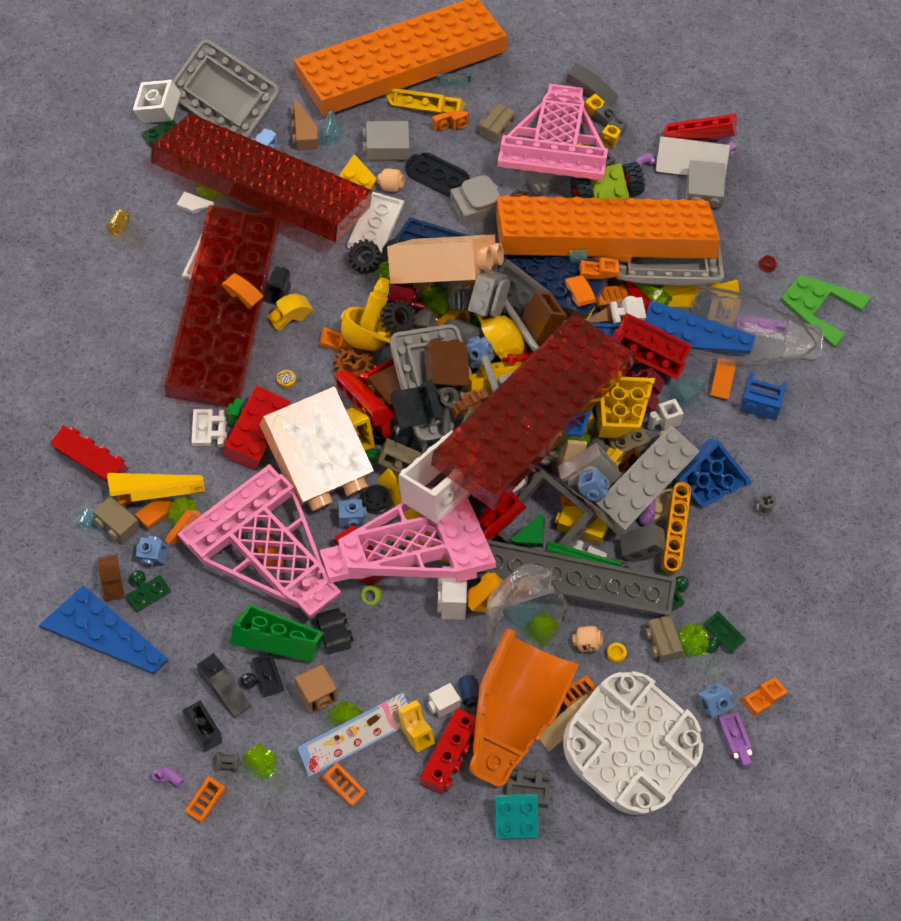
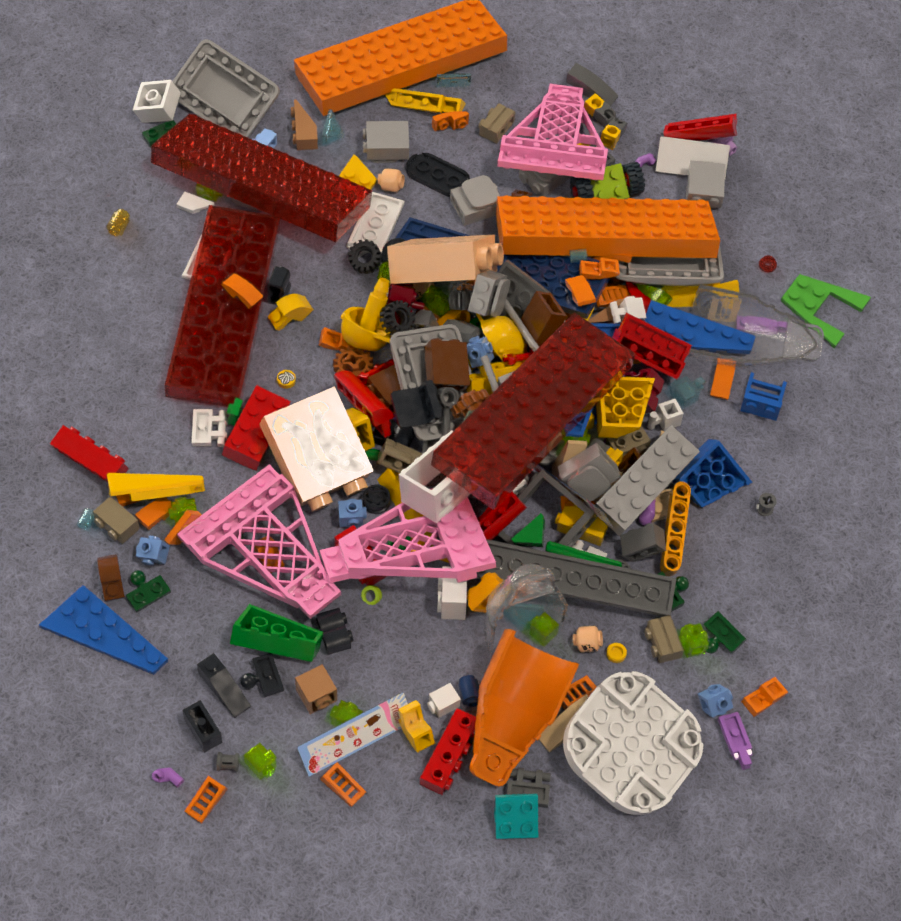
(593, 485): medium blue brick -> none

